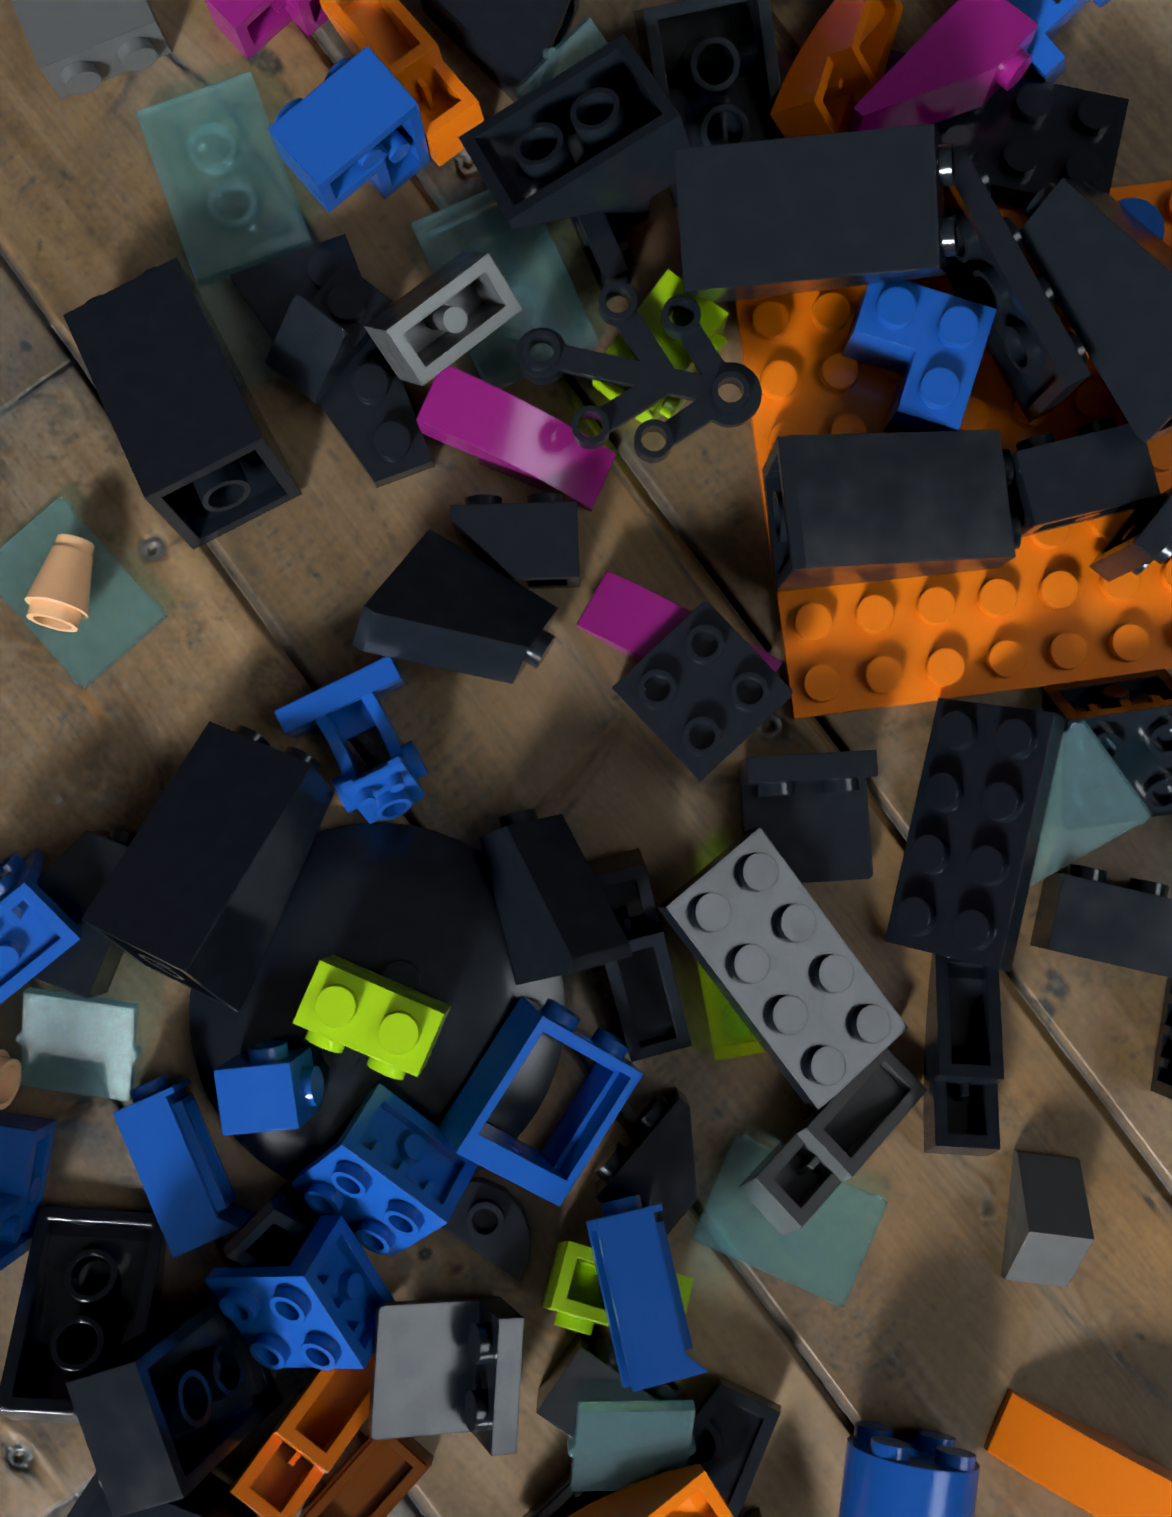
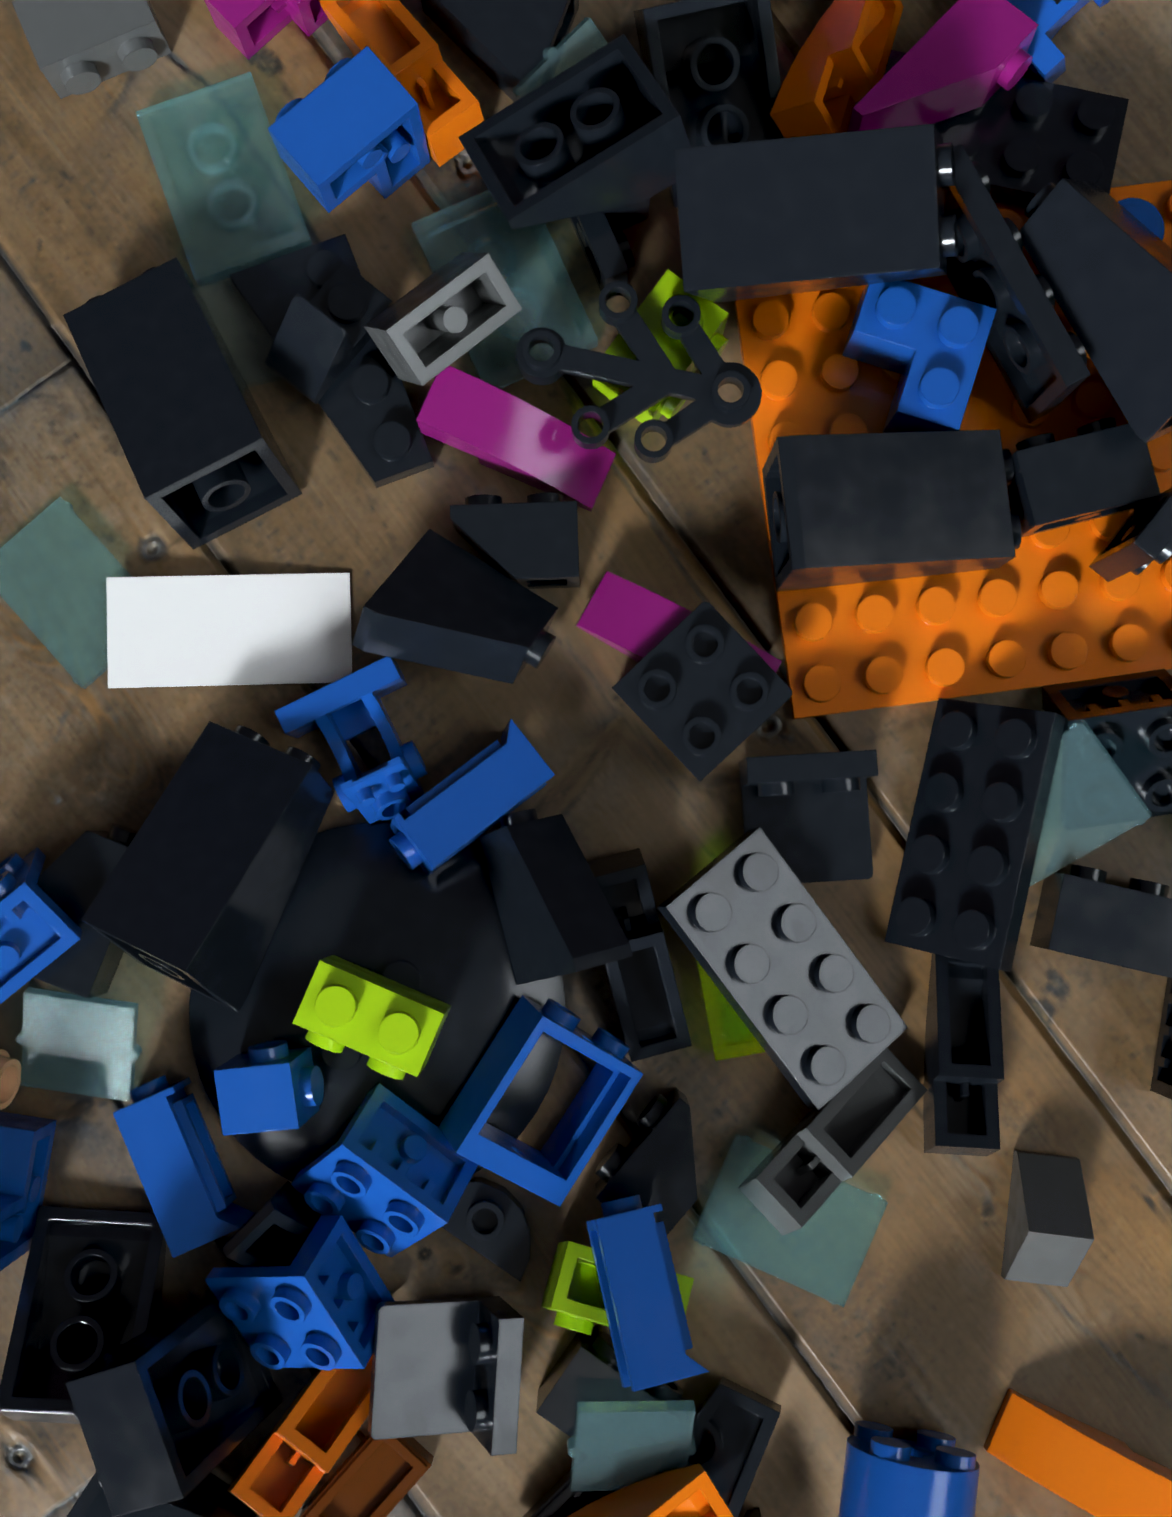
(63, 585): light nougat cone -> none
(228, 630): none -> white sticker
(469, 801): none -> blue window

